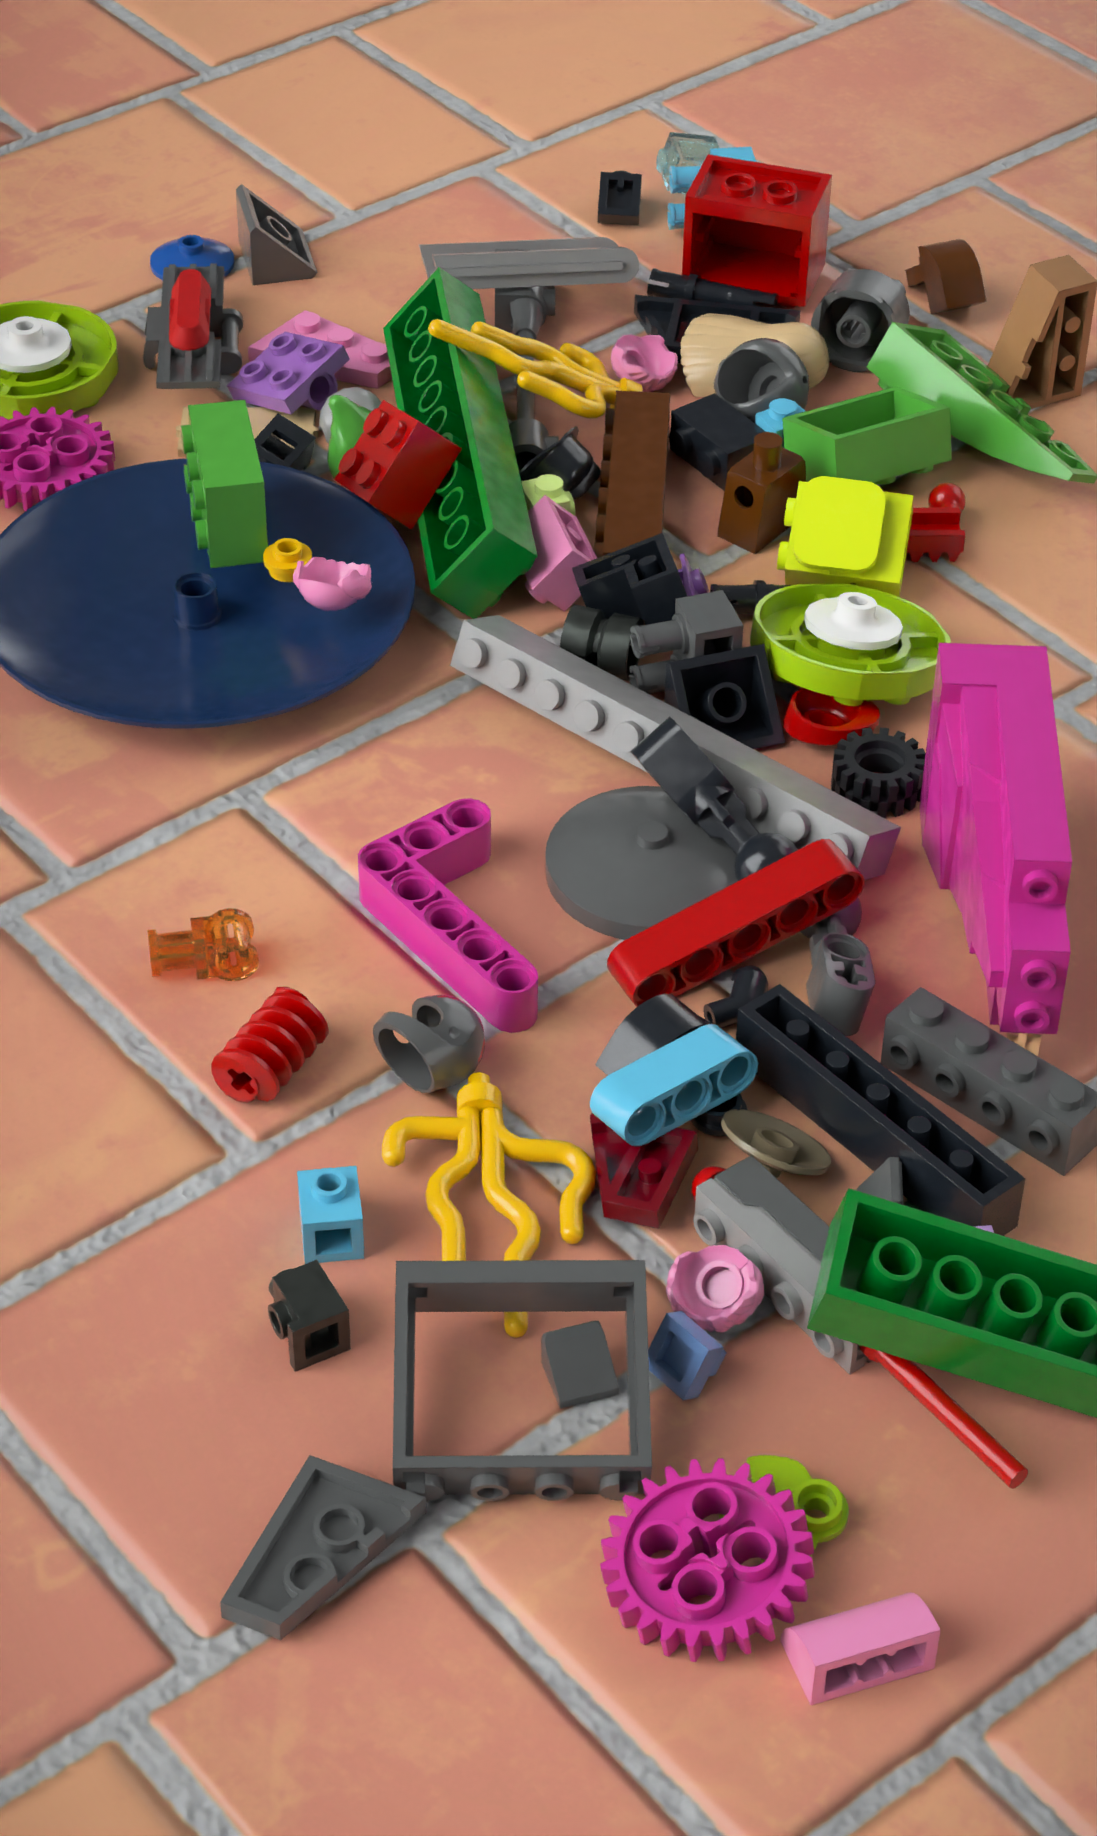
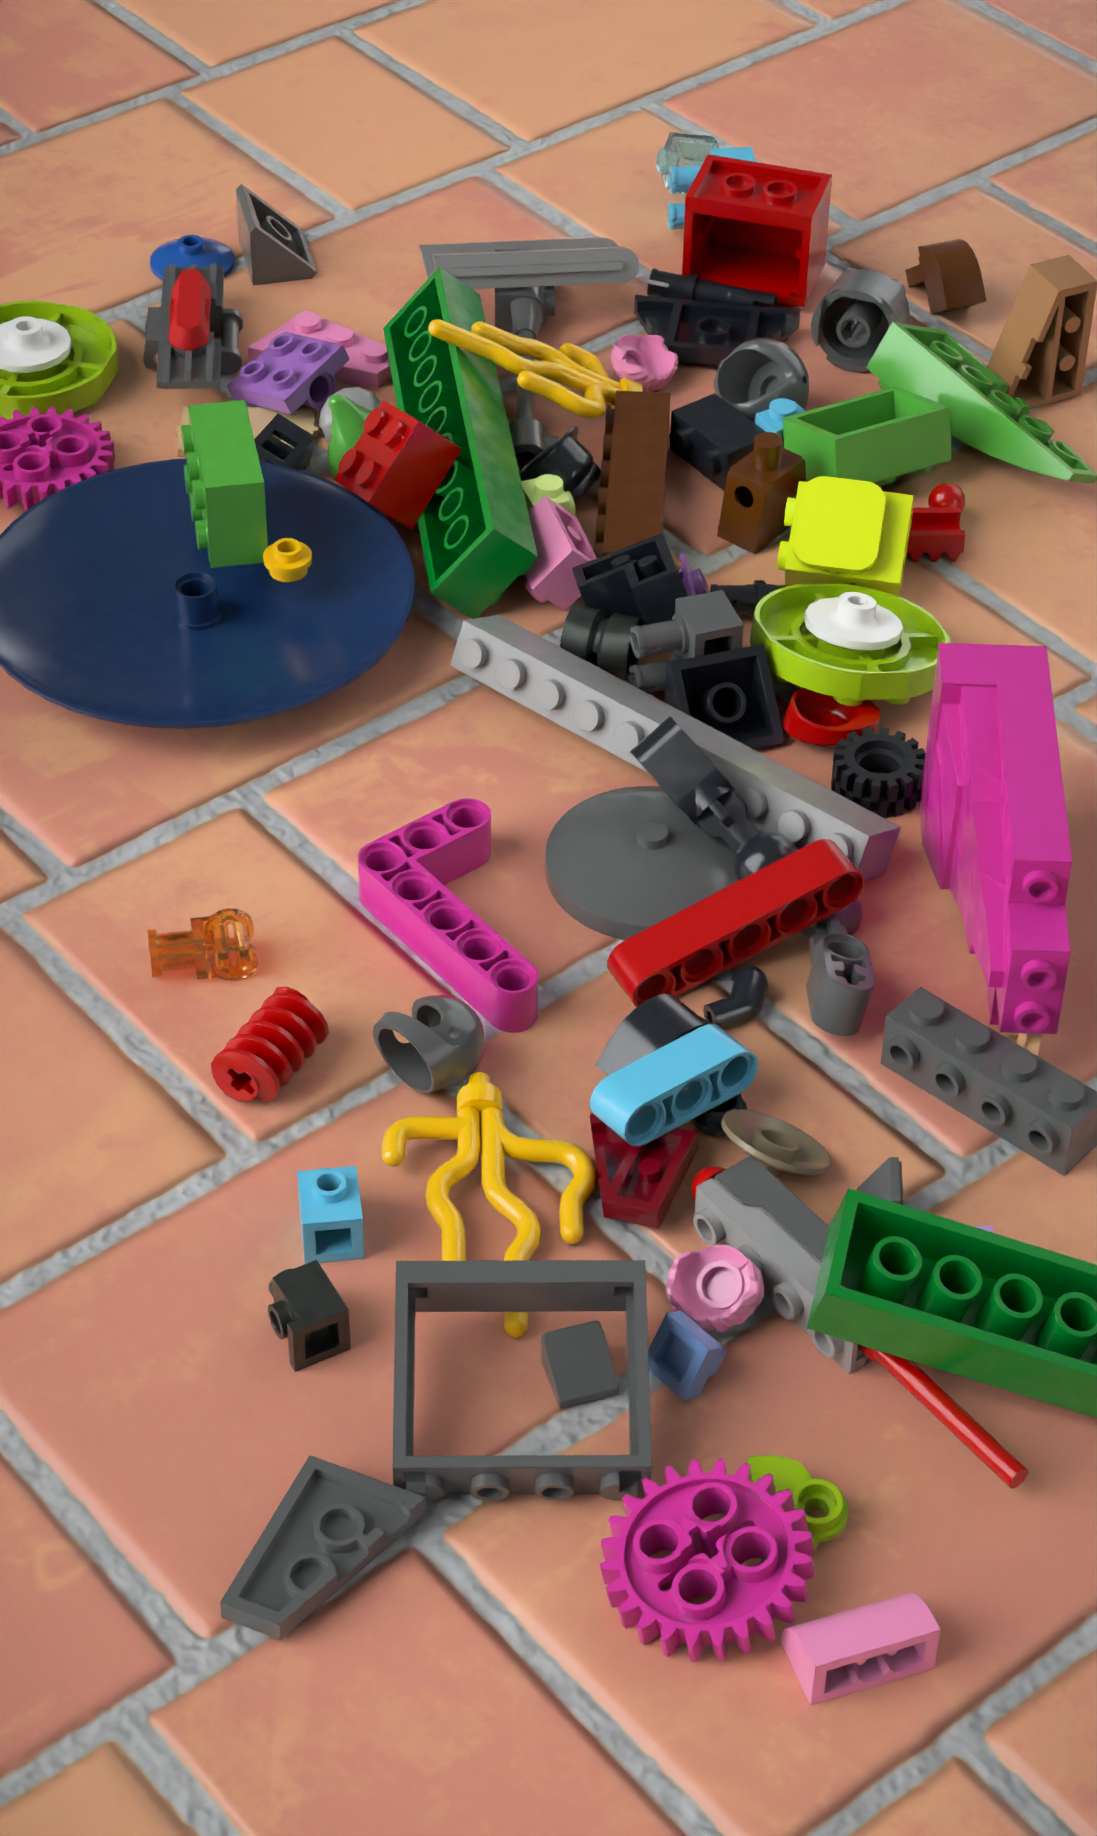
(331, 583): bright pink hair -> none
(619, 198): black bracket -> none
(716, 335): tan hair -> none
(877, 1113): black brick -> none

